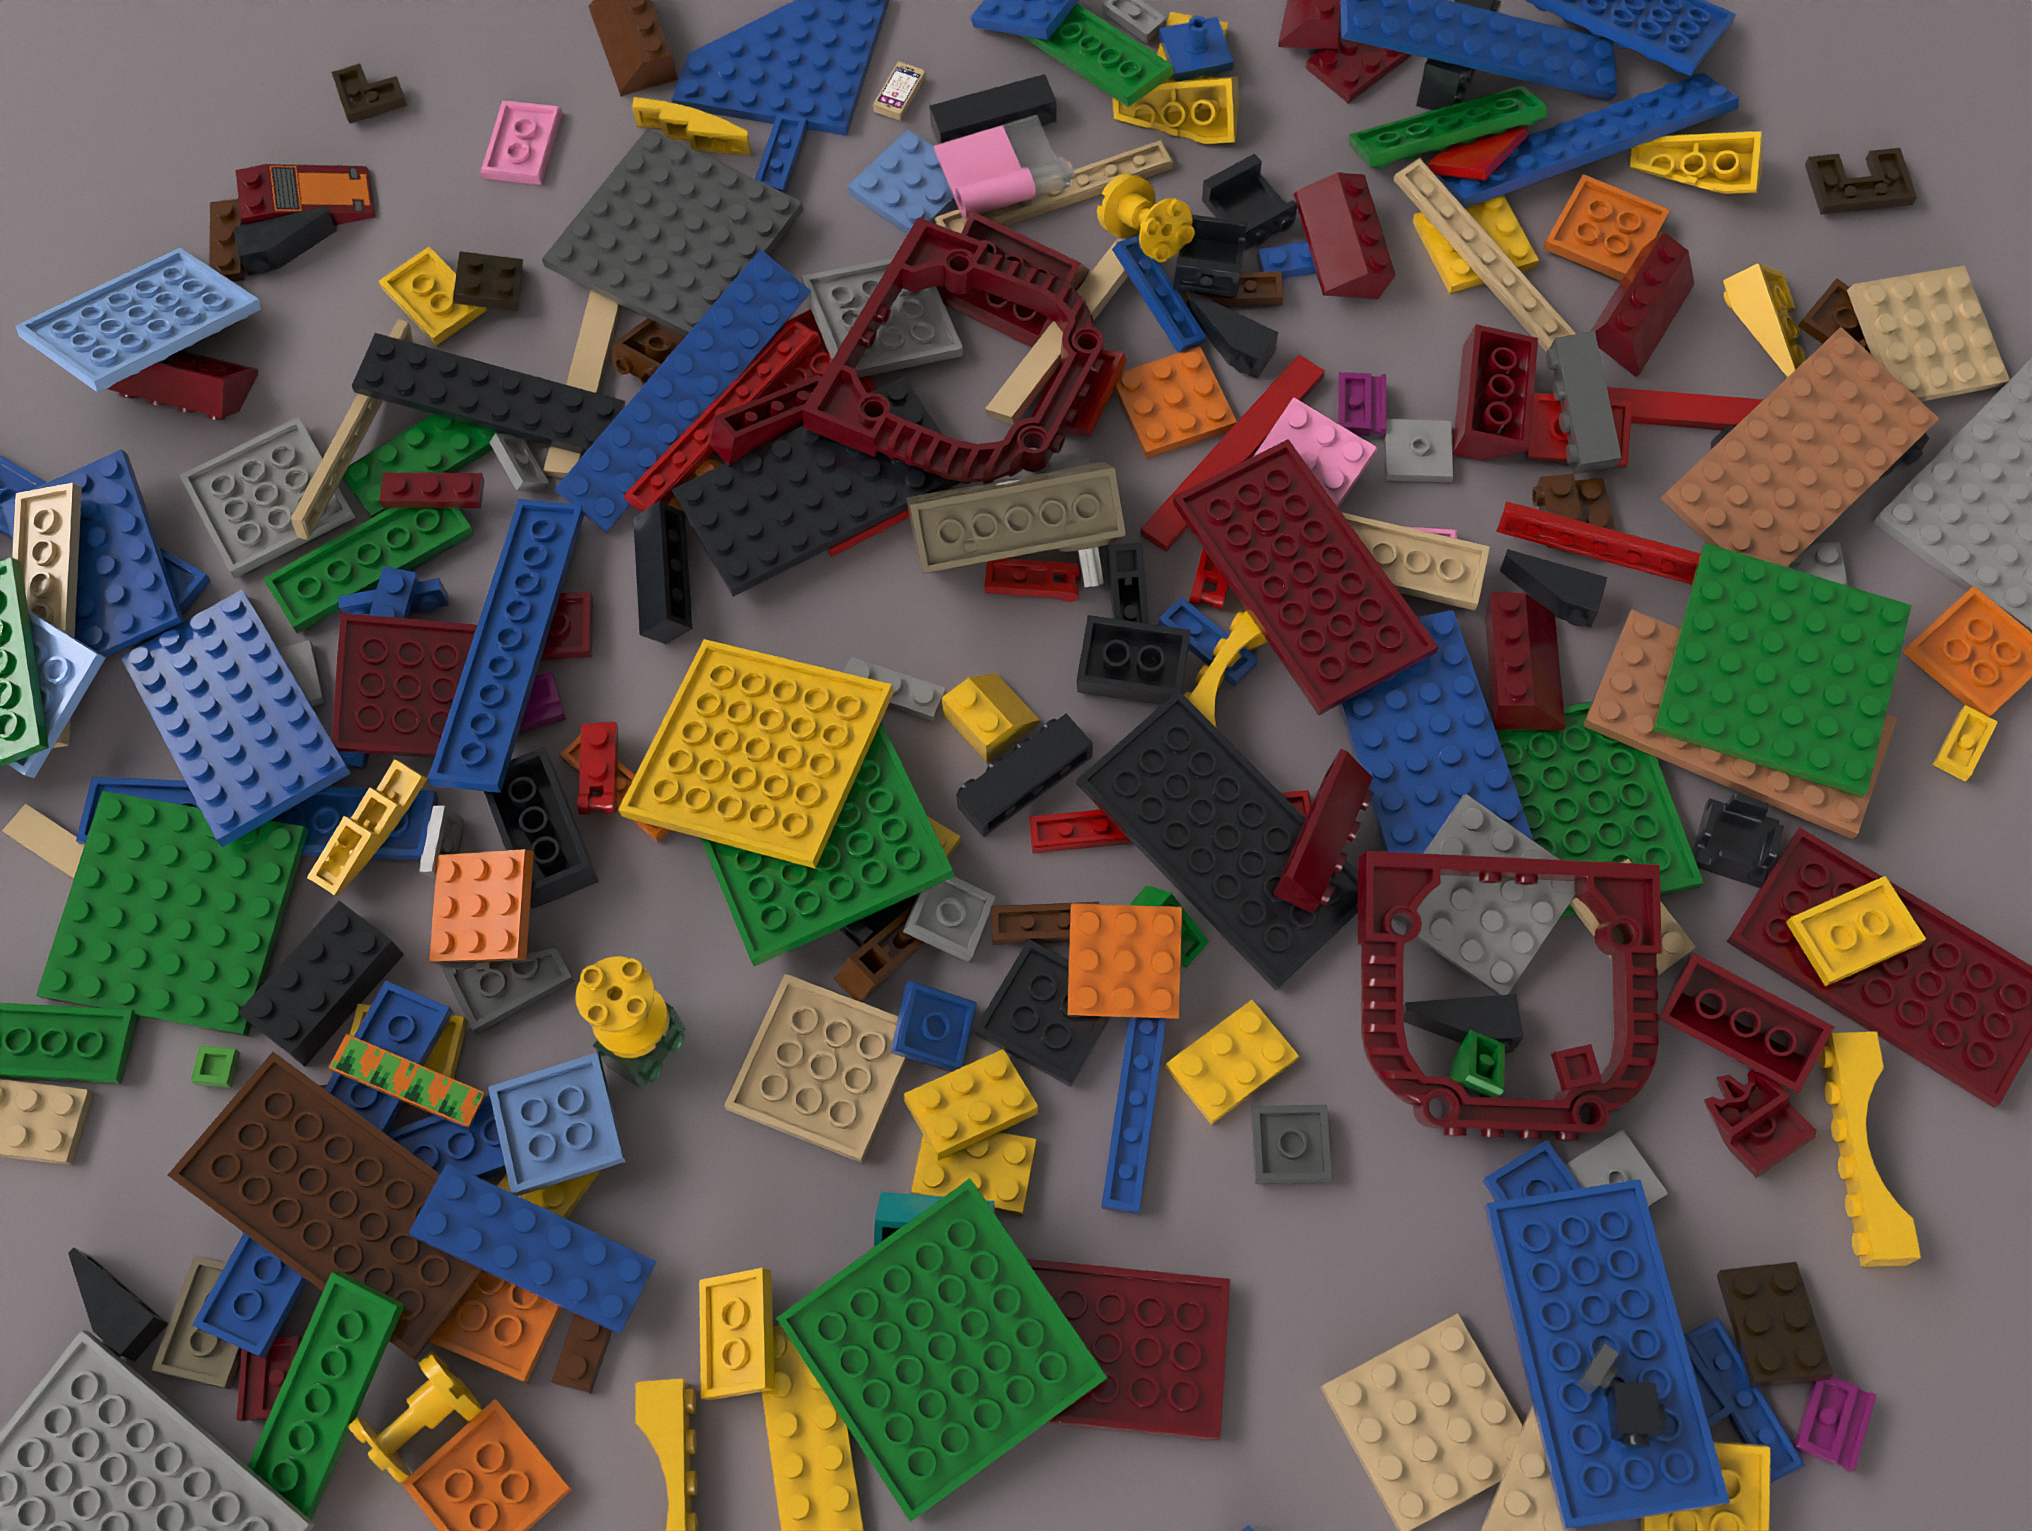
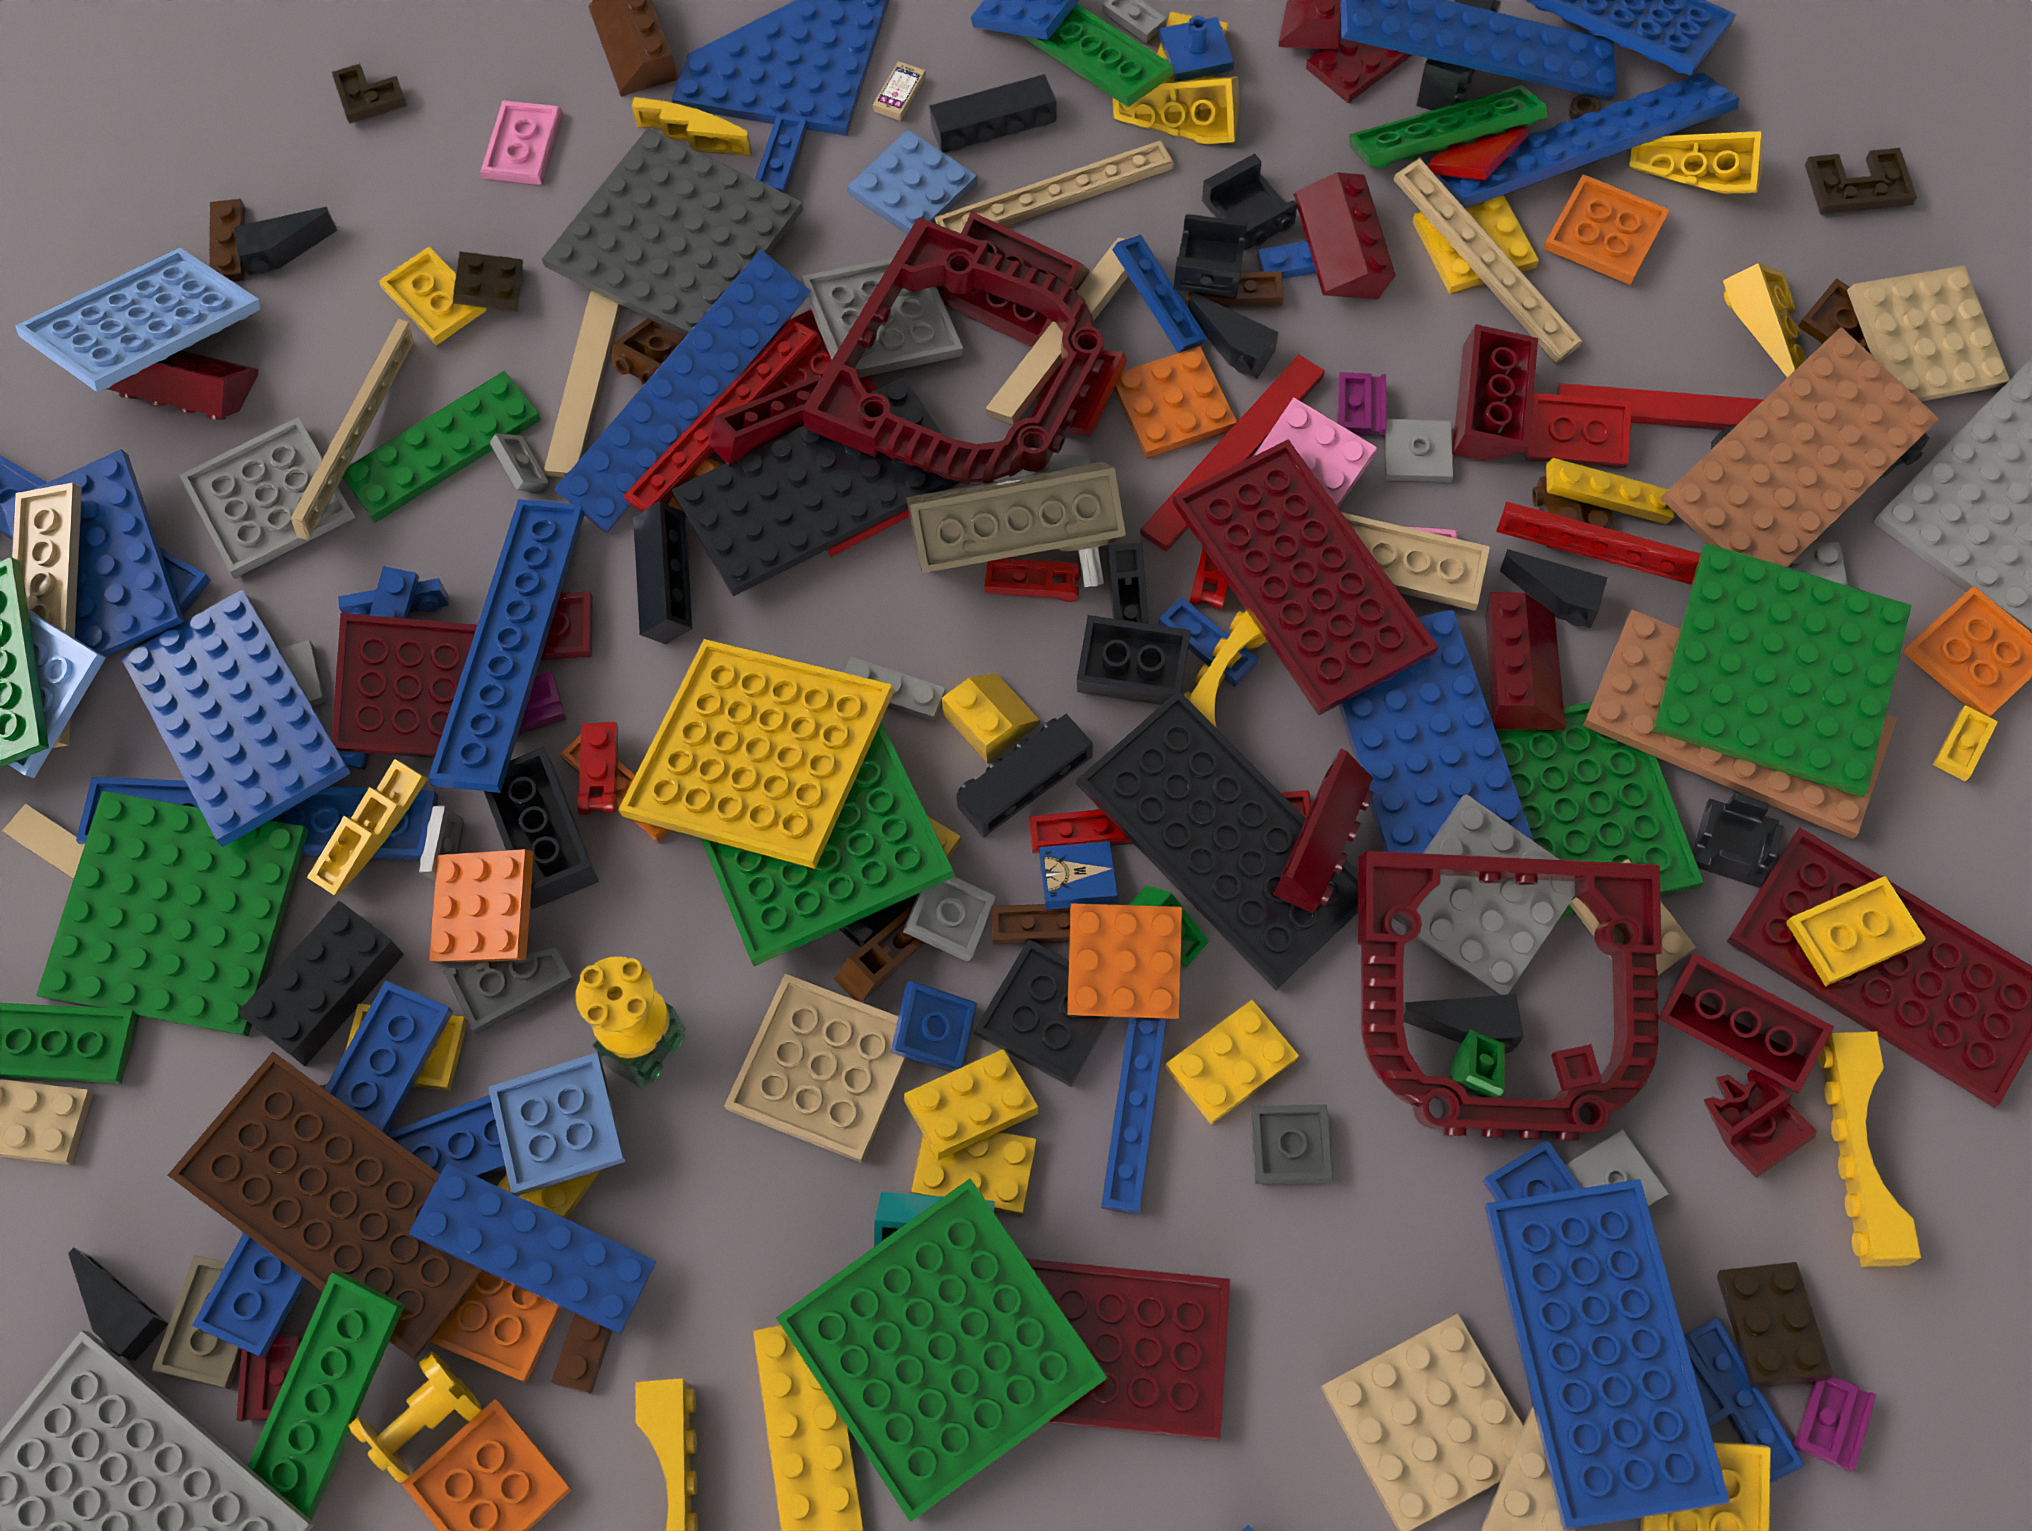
(215, 1066): bright green plate -> none
(288, 189): slope -> none
(354, 561): green plate -> none
(407, 1081): tile -> none
(431, 490): dark red plate -> none
(484, 394): black plate -> none
(736, 1334): yellow plate -> none
(1002, 166): bright pink door -> none
(1078, 875): none -> blue tile
(1132, 209): yellow piece -> none
(1583, 104): none -> dark brown tile
(1583, 402): dark grey brick -> none
(1600, 1370): dark grey plate -> none
(1607, 491): none -> yellow plate
(1635, 1413): black brick -> none
(1645, 303): dark red slope -> none

